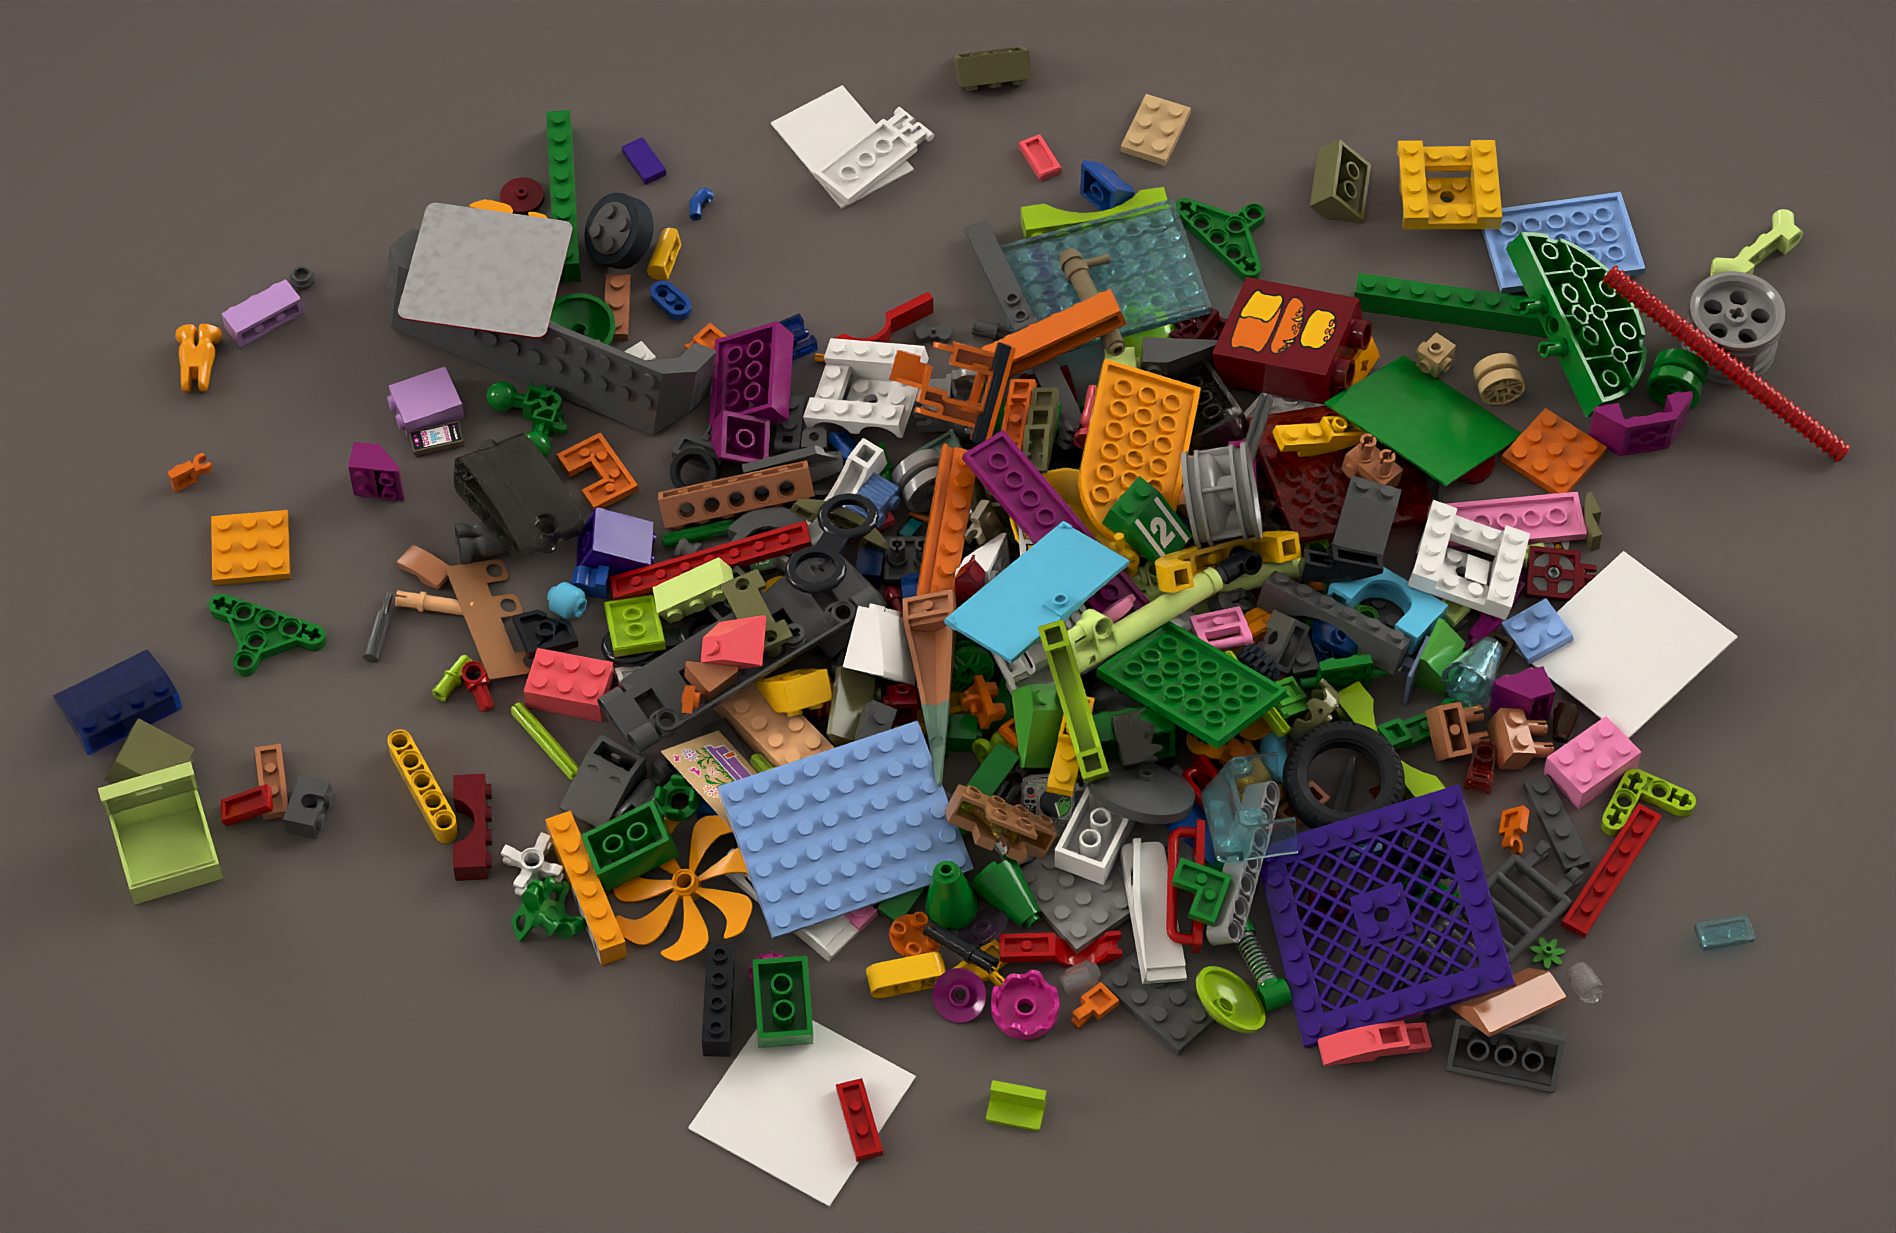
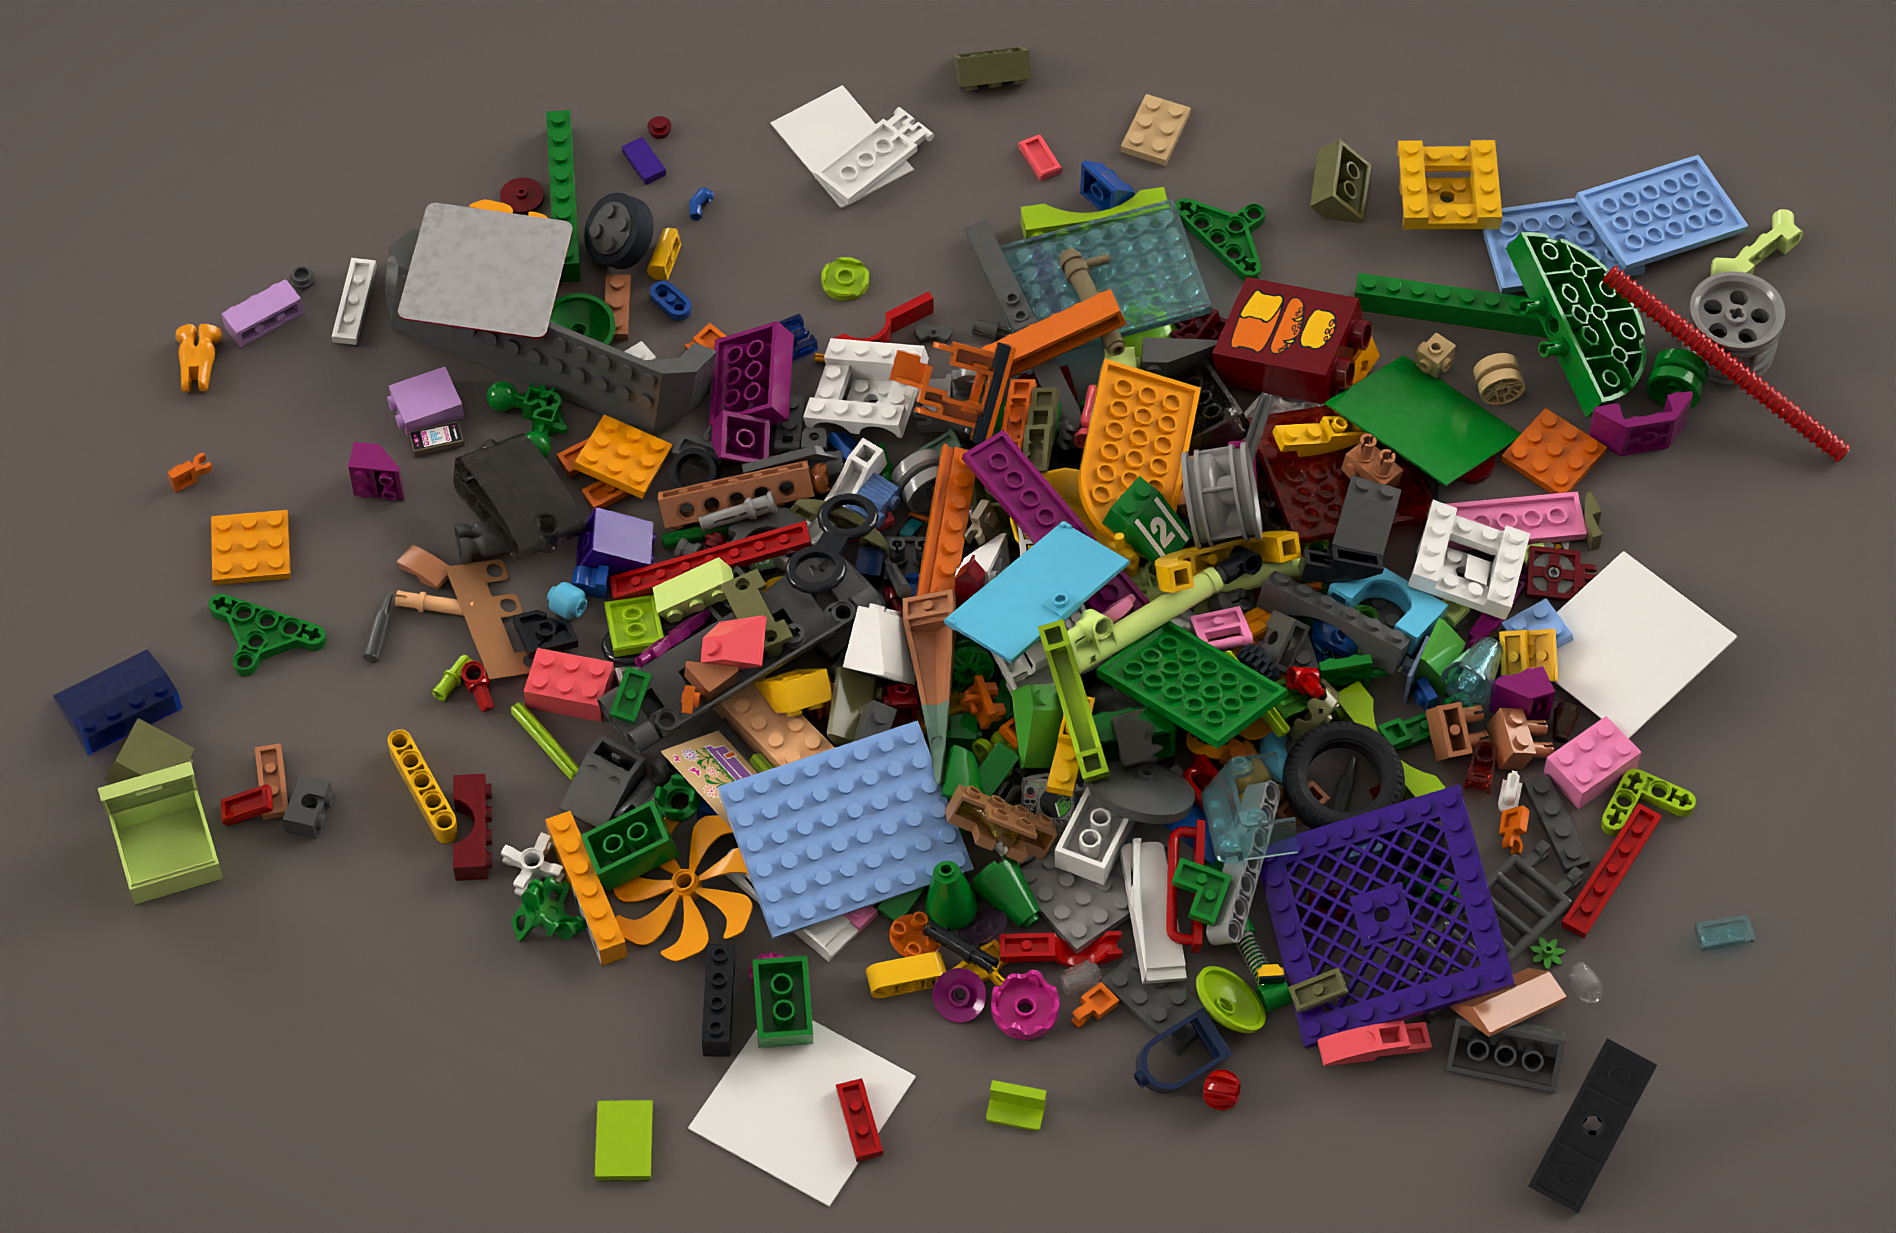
(354, 301): none -> white plate
(623, 456): none -> light orange plate
(624, 1140): none -> lime tile
(630, 695): none -> green plate
(659, 127): none -> dark red plate
(675, 636): none -> magenta piece
(714, 540): none -> dark red plate
(749, 509): none -> light grey pin
(820, 479): none -> dark orange plate
(845, 279): none -> lime tile
(897, 579): none -> dark grey axle
(960, 769): none -> green slope
(1208, 1034): none -> dark blue window
(1222, 1090): none -> red piece
(1271, 974): none -> piece
(1304, 680): none -> red axle
(1318, 990): none -> olive plate
(1424, 694): none -> blue plate
(1510, 792): none -> white piece
(1529, 650): none -> yellow slope
(1579, 1154): none -> black plate
(1661, 212): none -> light blue plate

